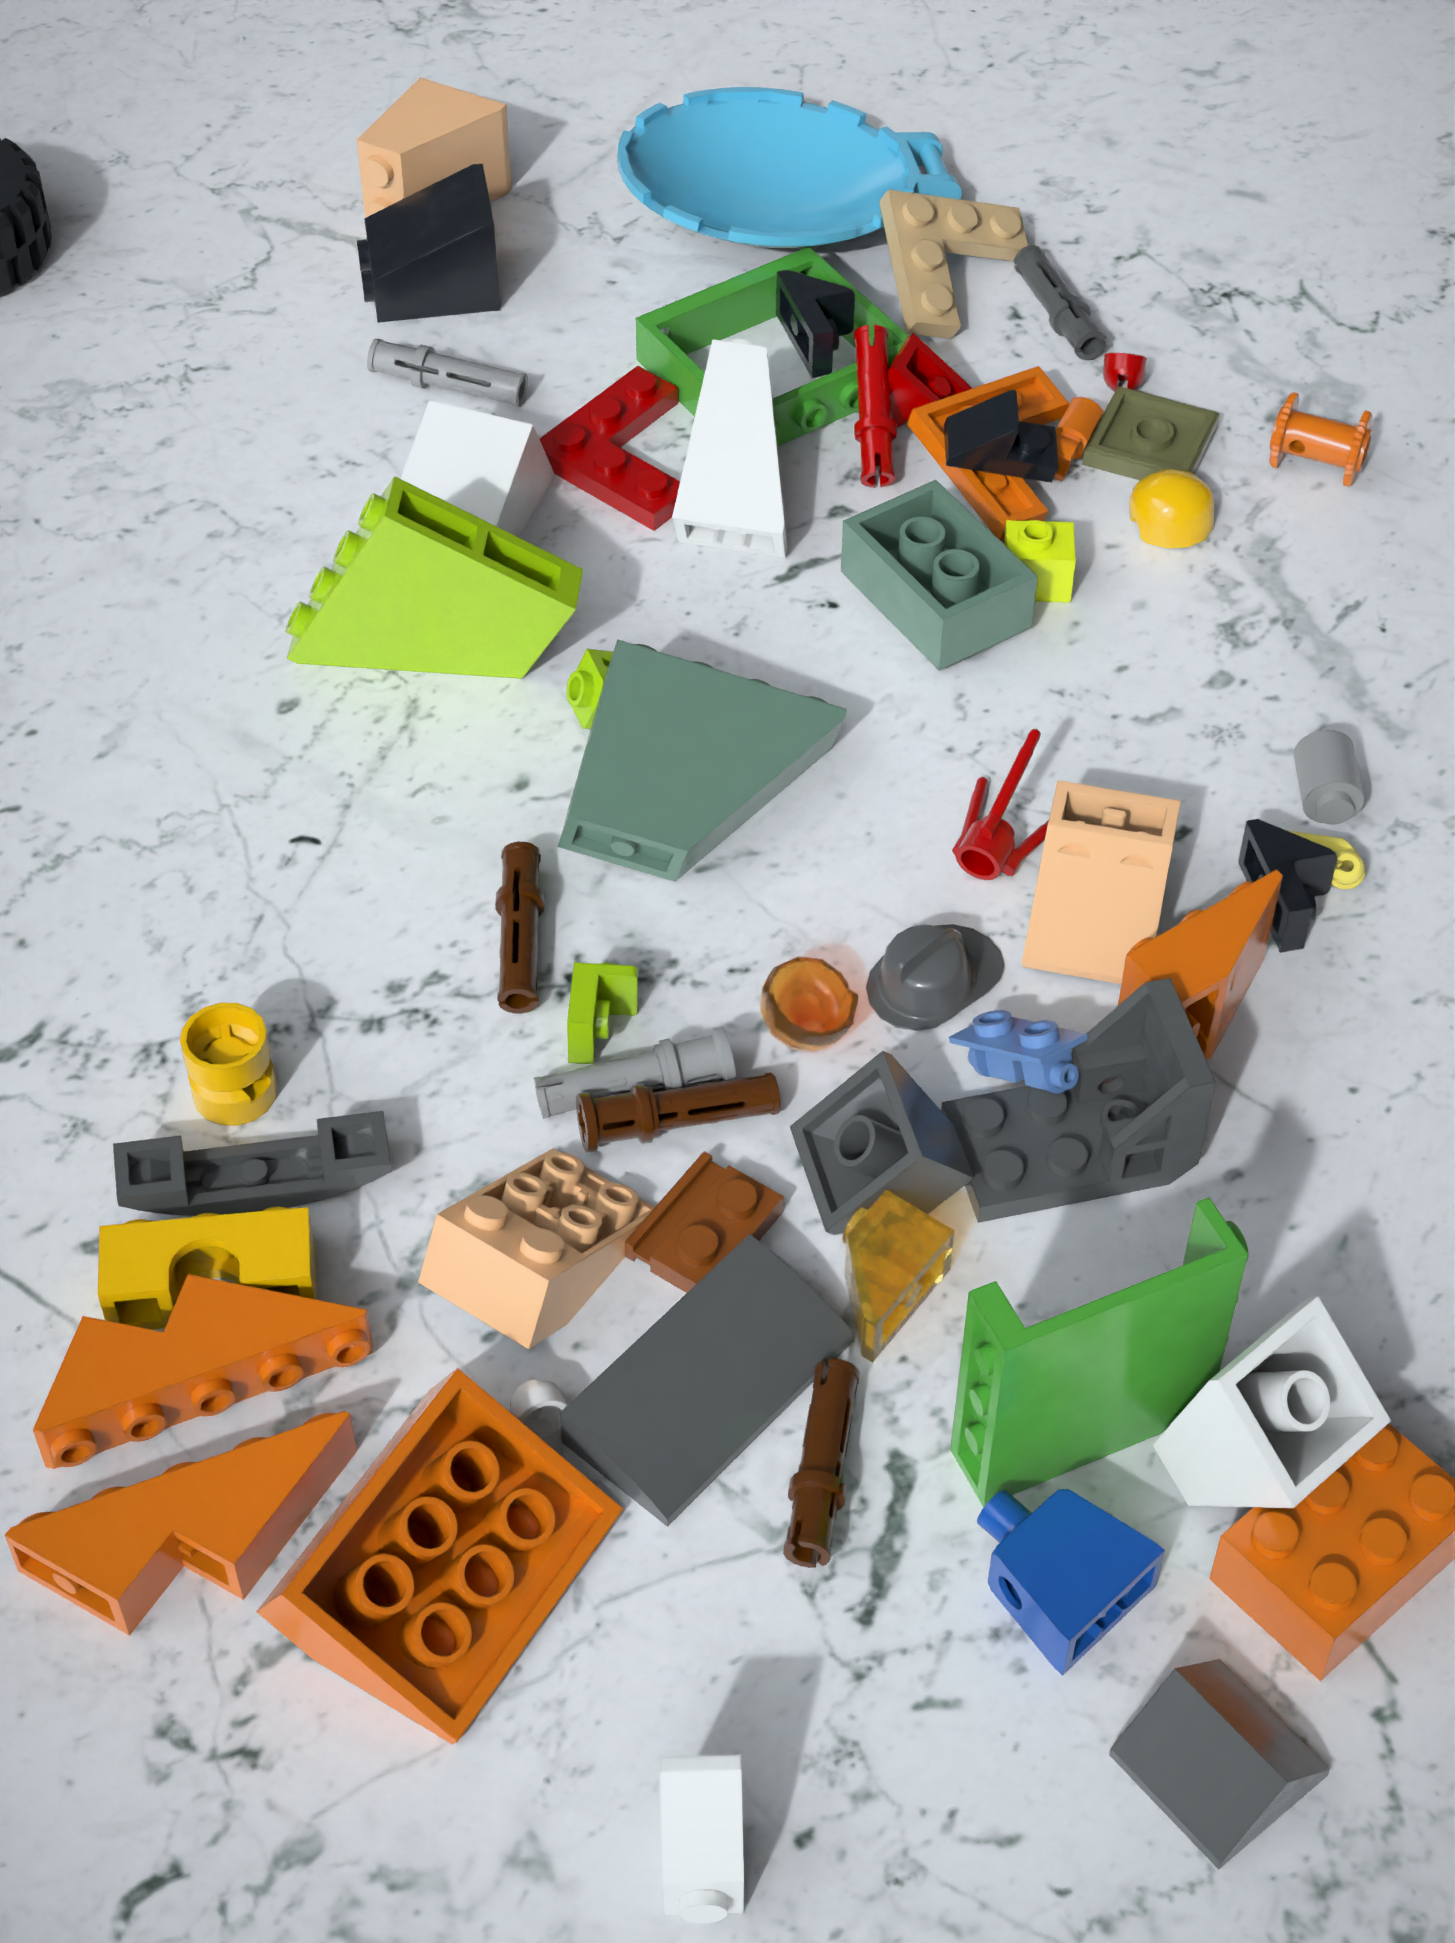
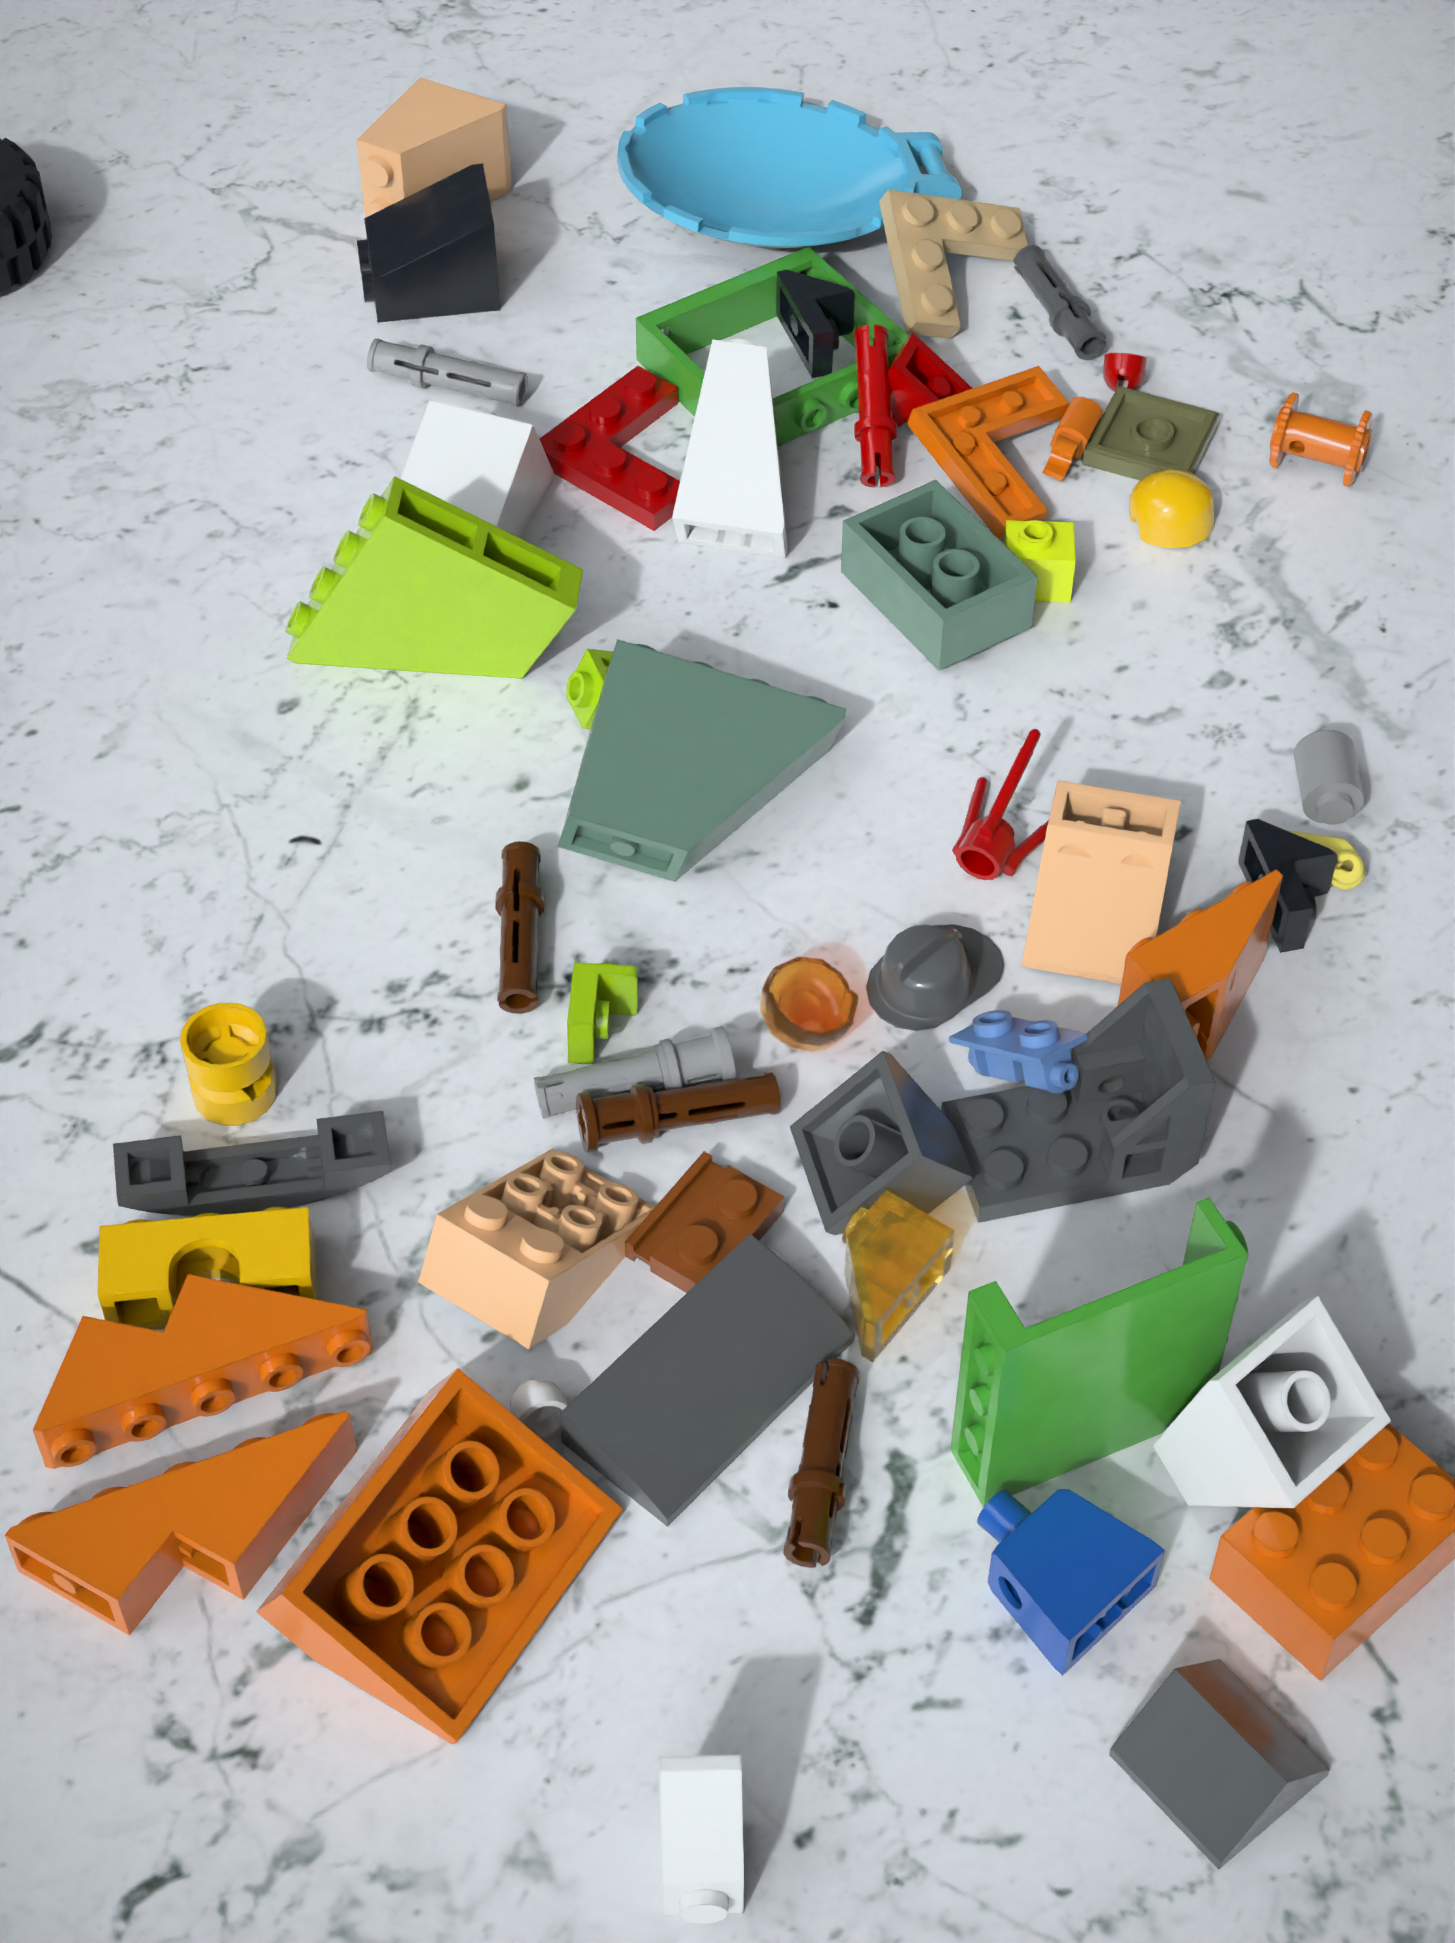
(996, 442): black slope -> none

